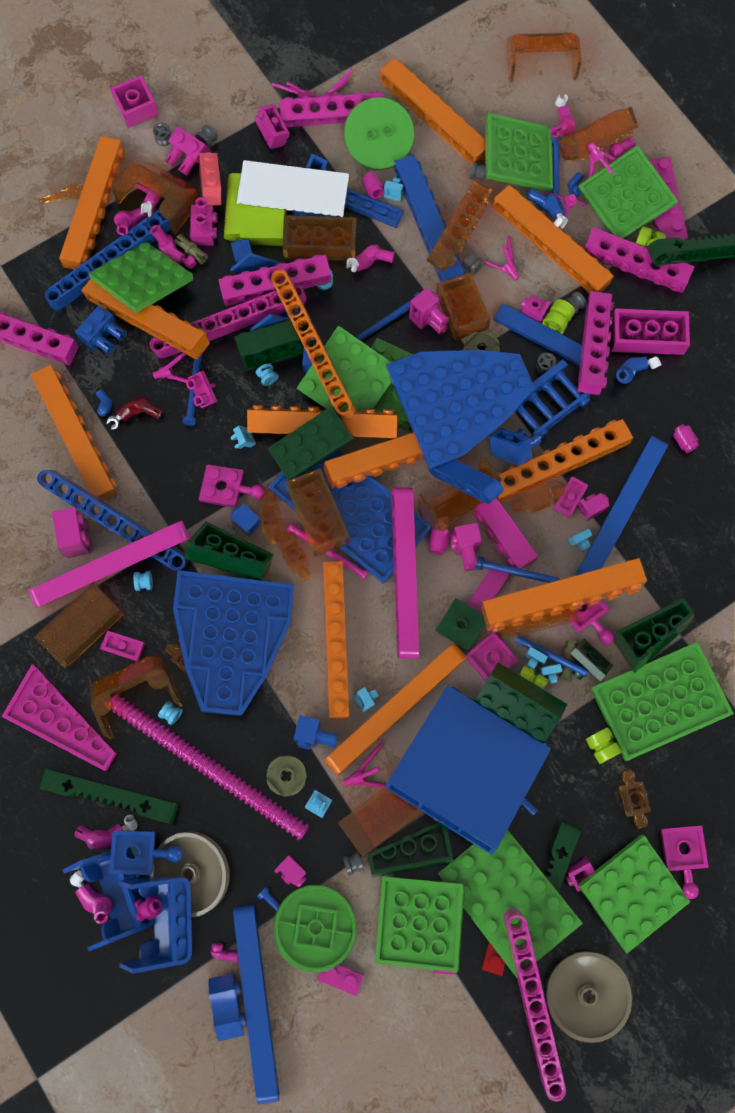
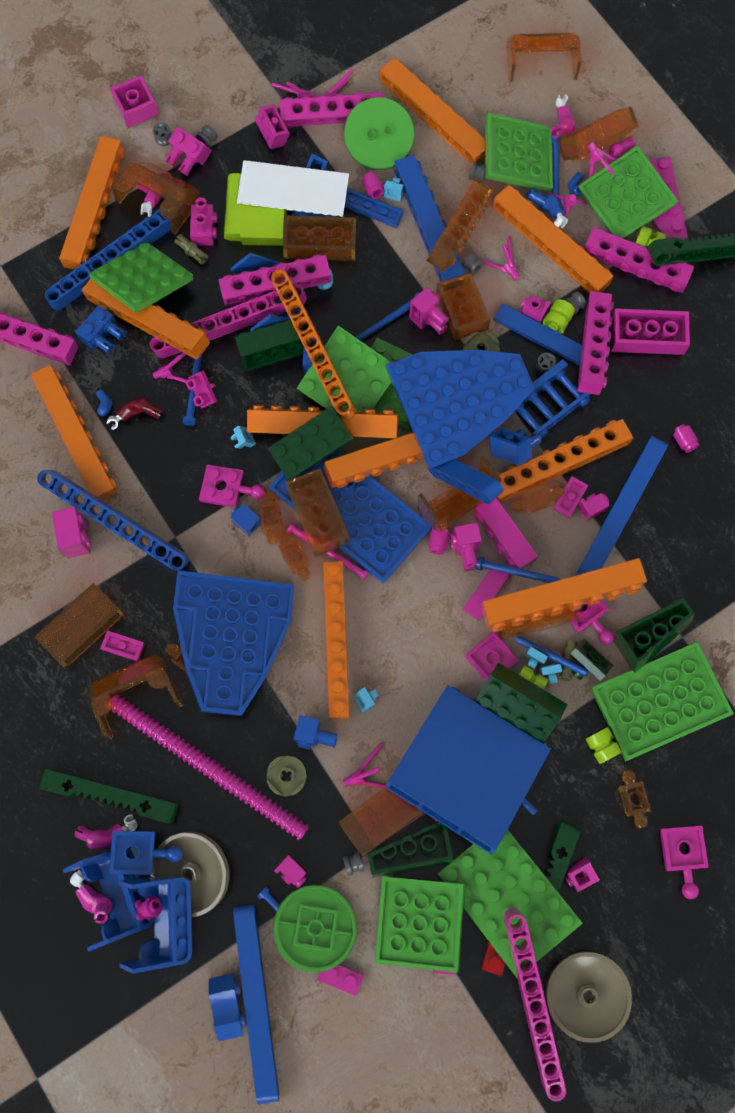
(49, 715): dark pink wing -> none
(67, 193): clear orange piece -> none
(109, 564): dark pink beam -> none
(128, 219): dark pink arm -> none
(143, 580): medium azure wheel -> none
(168, 247): dark pink arm -> none
(170, 712): medium azure wheel -> none
(210, 178): coral brick -> none
(225, 955): dark pink arm -> none
(227, 552): dark green wedge -> none
(240, 249): blue brick -> none
(267, 374): medium azure wheel -> none
(318, 803): medium azure tile -> none
(368, 257): dark pink arm -> none
(395, 709): orange beam -> none
(405, 573): dark pink beam -> none
(461, 624): dark green tile -> none
(581, 539): medium azure tile -> none
(633, 365): blue arm -> none
(634, 893): bright green plate -> none

